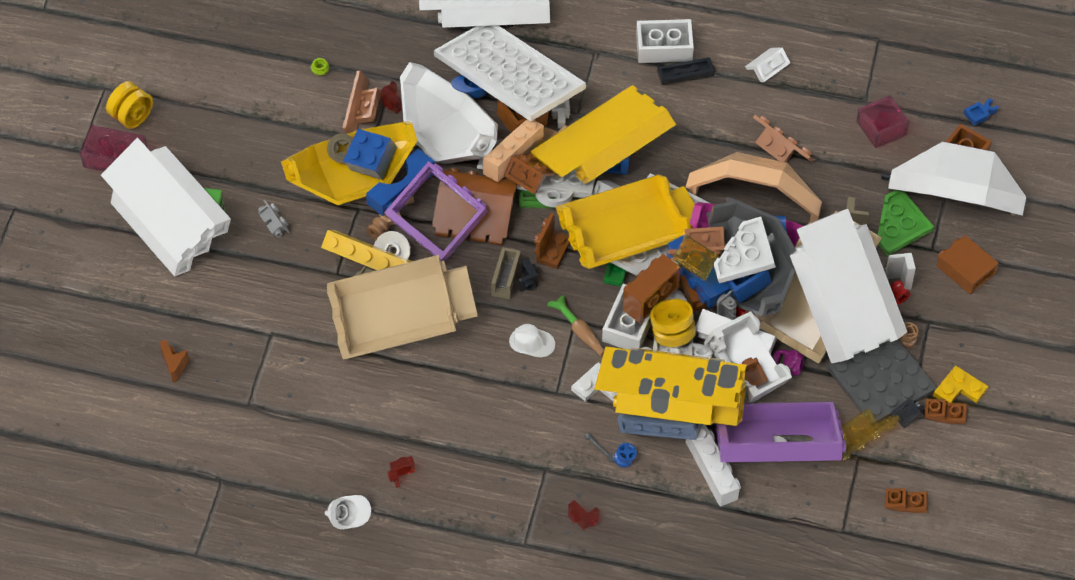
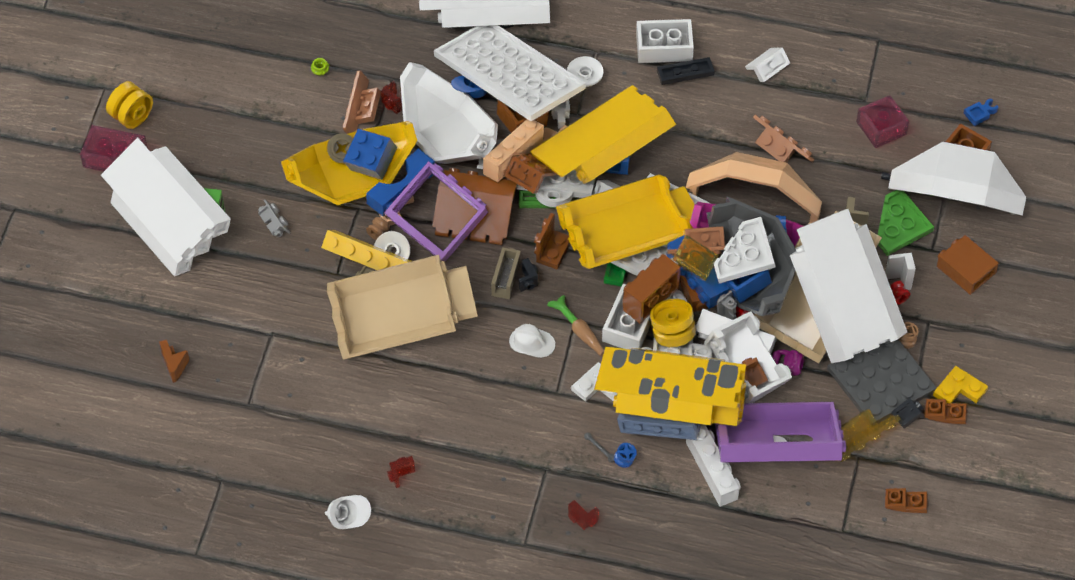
(586, 69): none -> white dish

